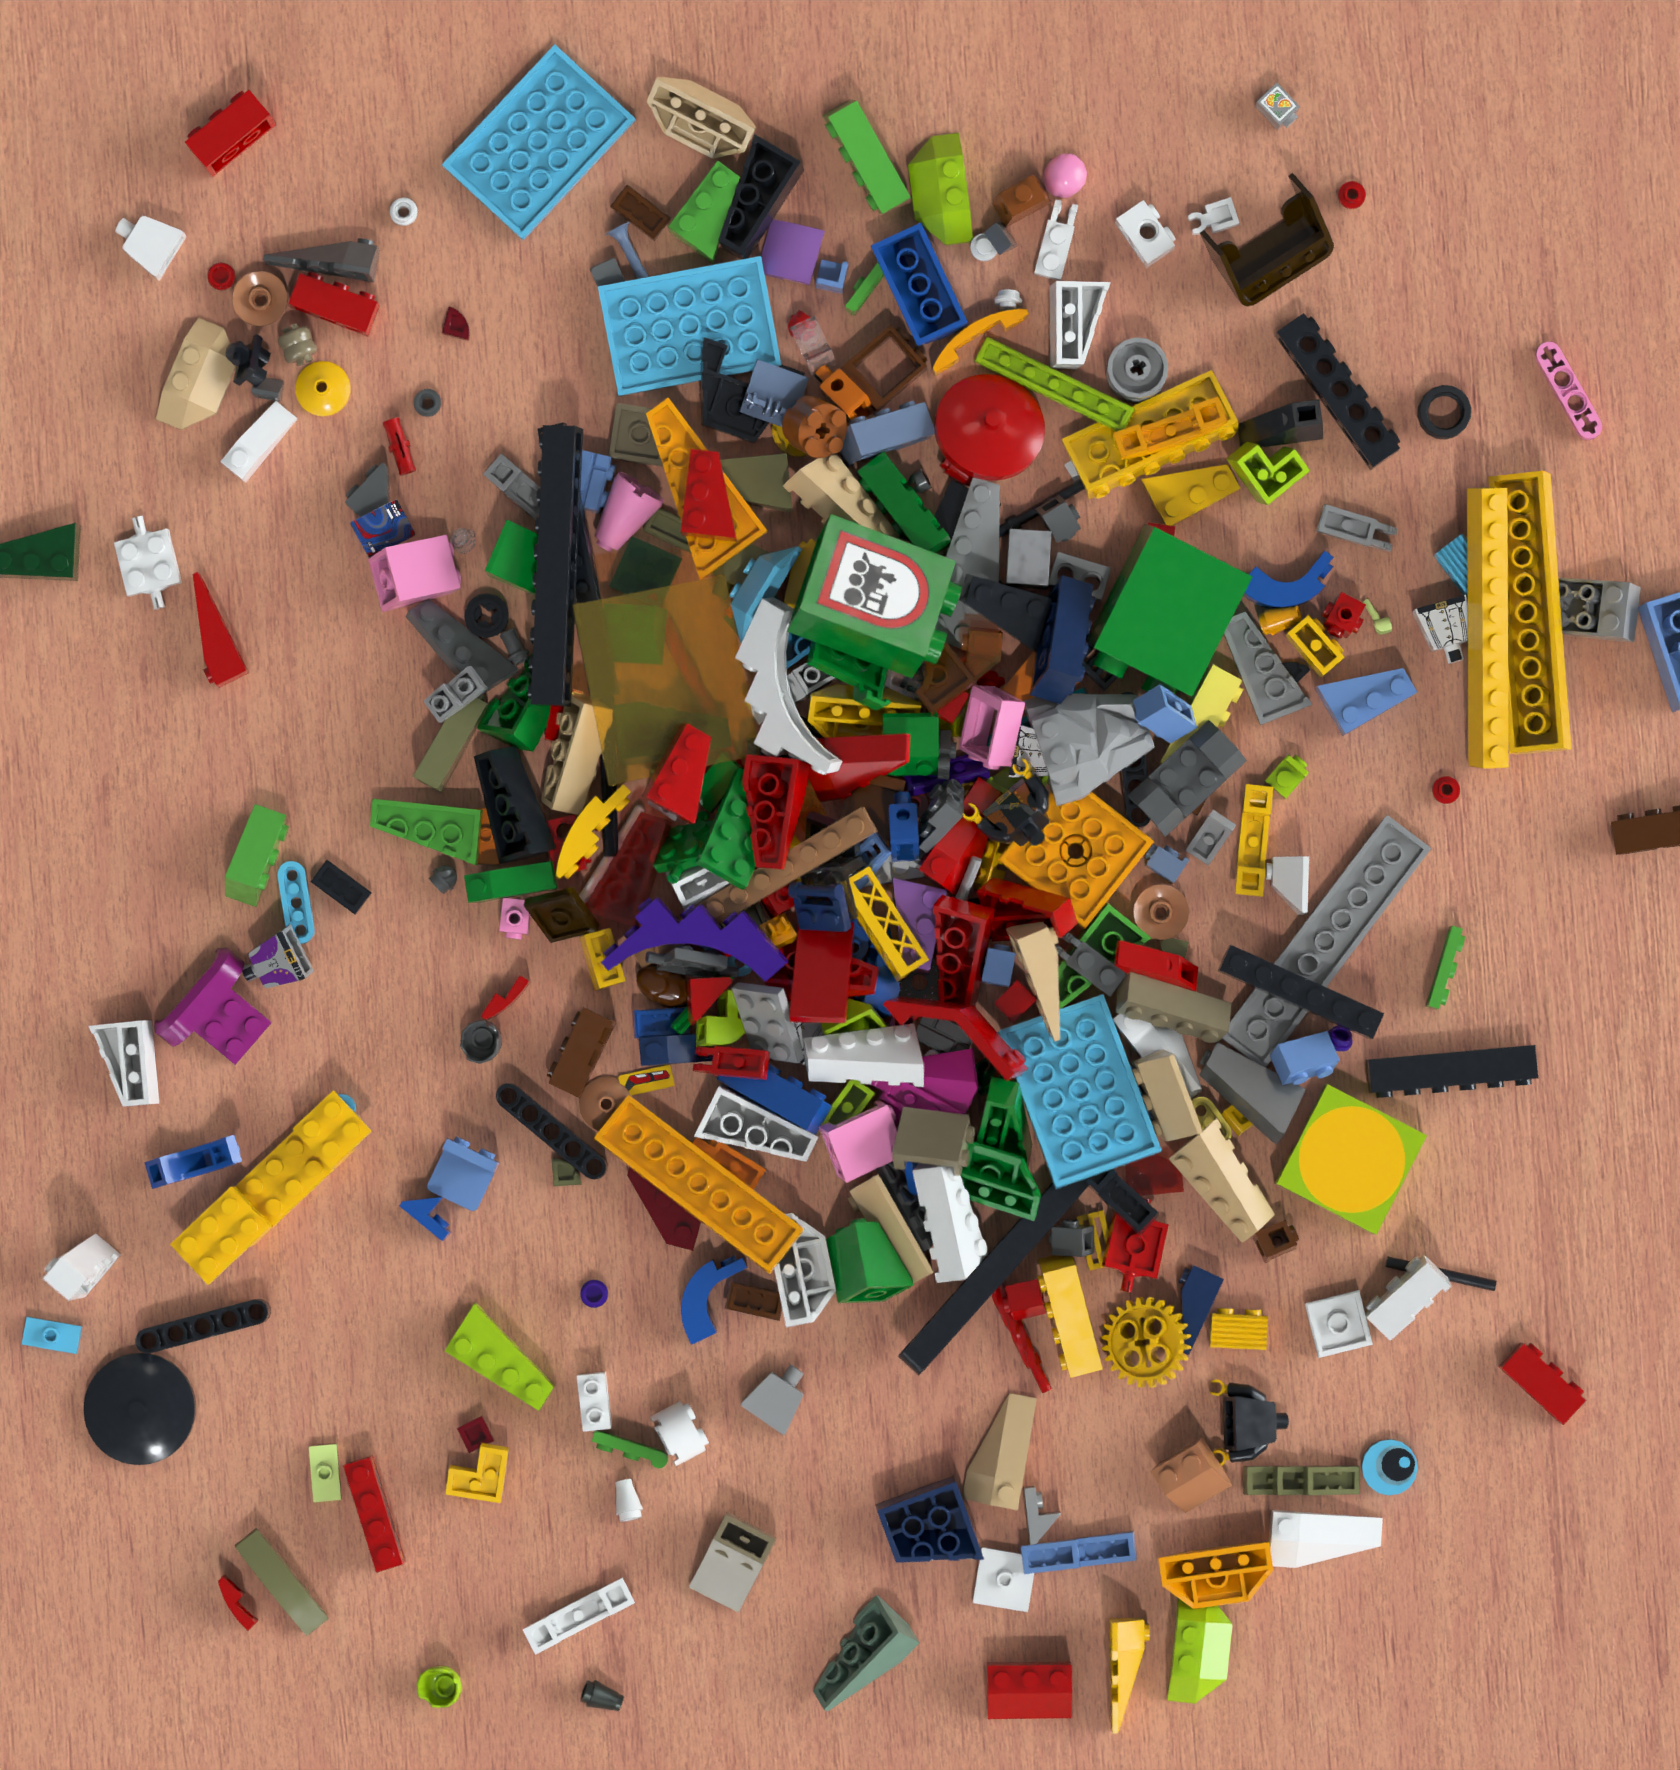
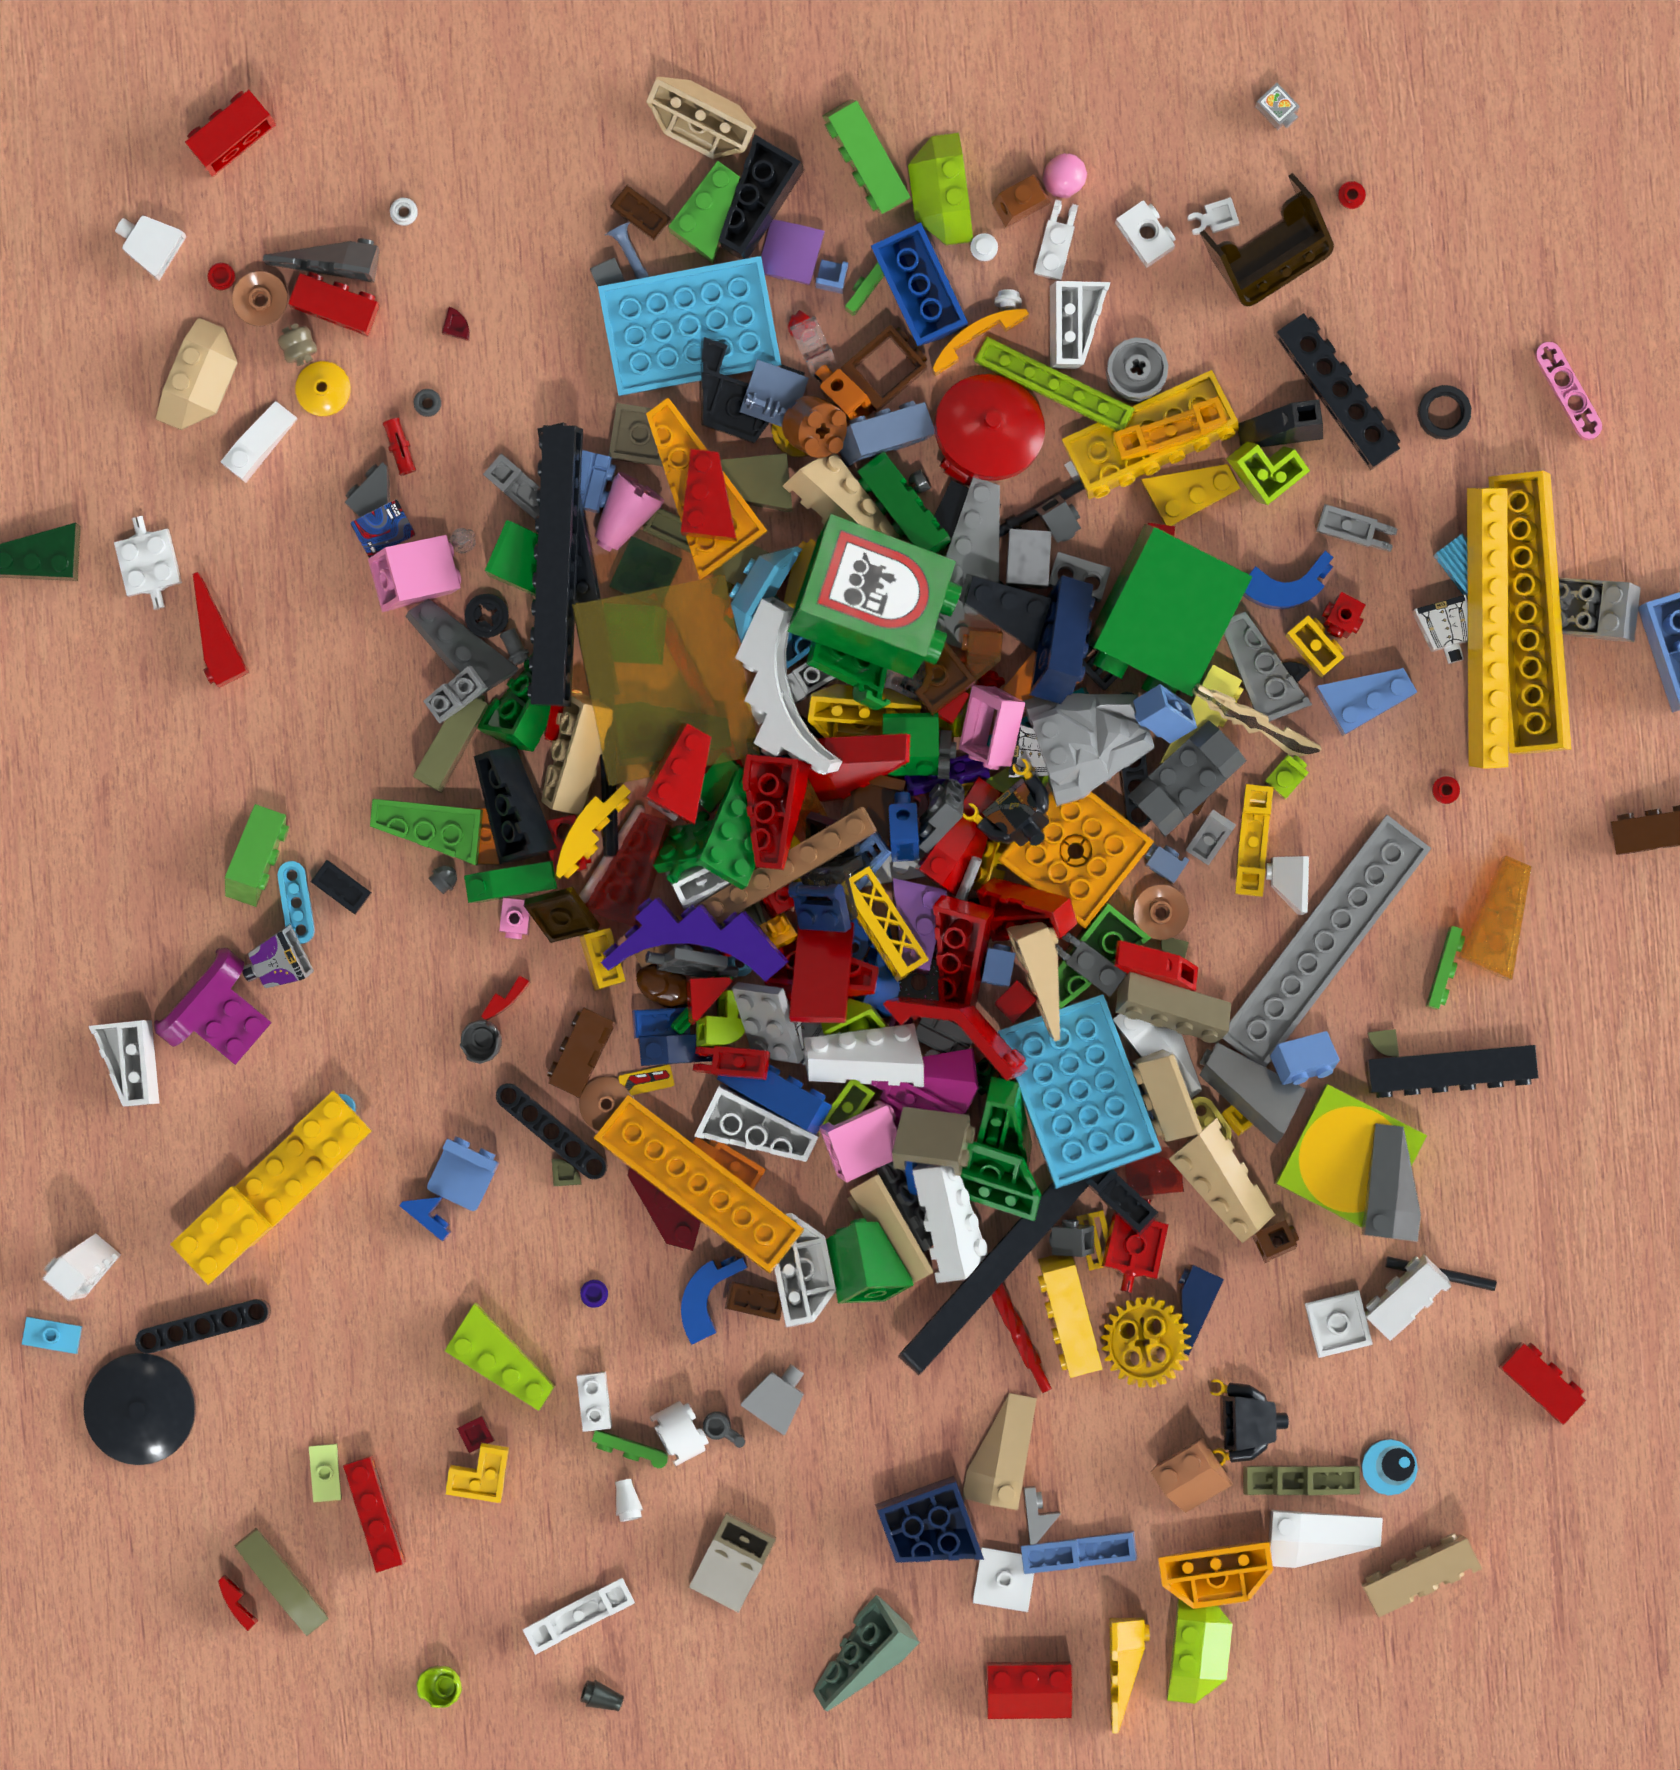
(193, 1162): blue arch -> none
(248, 361): black hips -> none
(269, 389): dark grey slope -> none
(538, 142): medium azure plate -> none
(719, 1426): none -> dark grey piece
(1000, 238): dark grey slope -> none
(1024, 1300): red brick -> none
(1238, 1330): yellow brick -> none
(1255, 721): none -> tan sword
(1279, 619): light orange cone -> none
(1300, 992): black brick -> none
(1340, 1038): dark purple plate -> none
(1381, 625): yellowish green hand -> none
(1385, 1042): none -> olive tile
(1391, 1194): none -> dark grey wedge
(1421, 1574): none -> tan wedge
(1497, 926): none -> clear yellow wedge

